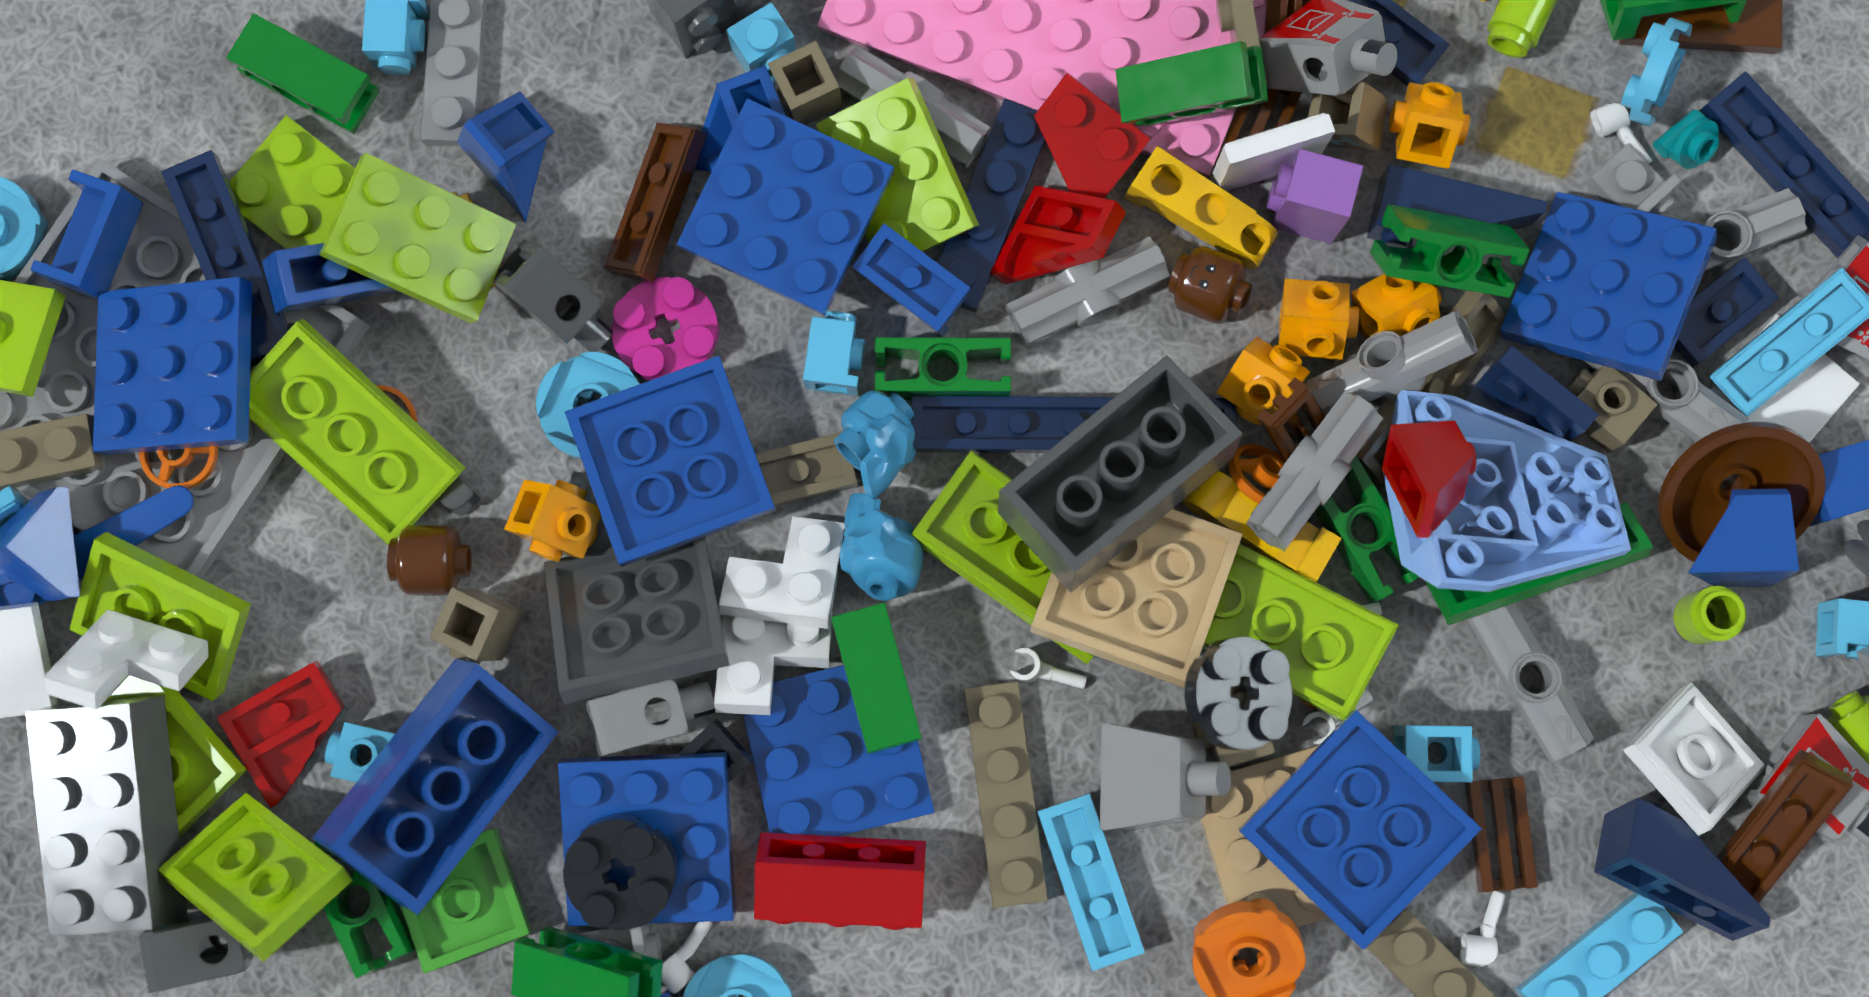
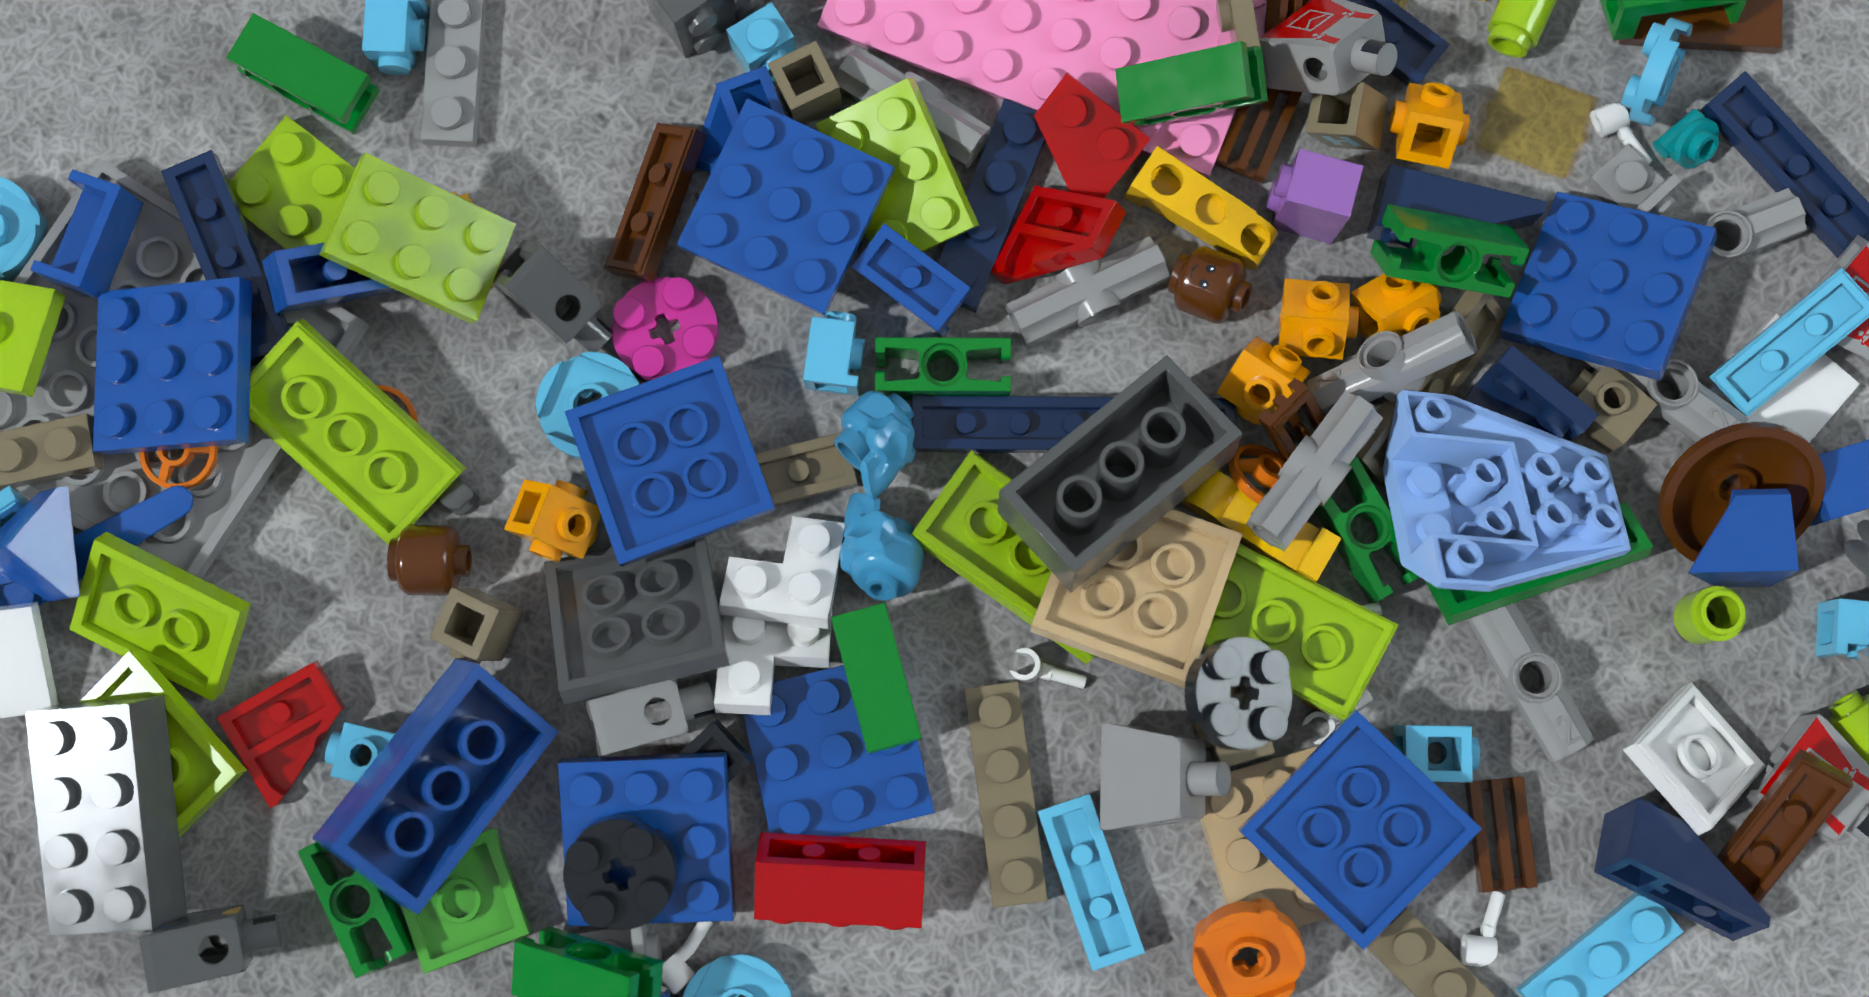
(120, 648): white plate -> none
(255, 876): lime plate -> none
(508, 148): blue slope -> none
(1263, 153): white tile -> none
(1428, 471): red slope -> none
(1723, 311): dark blue plate -> none

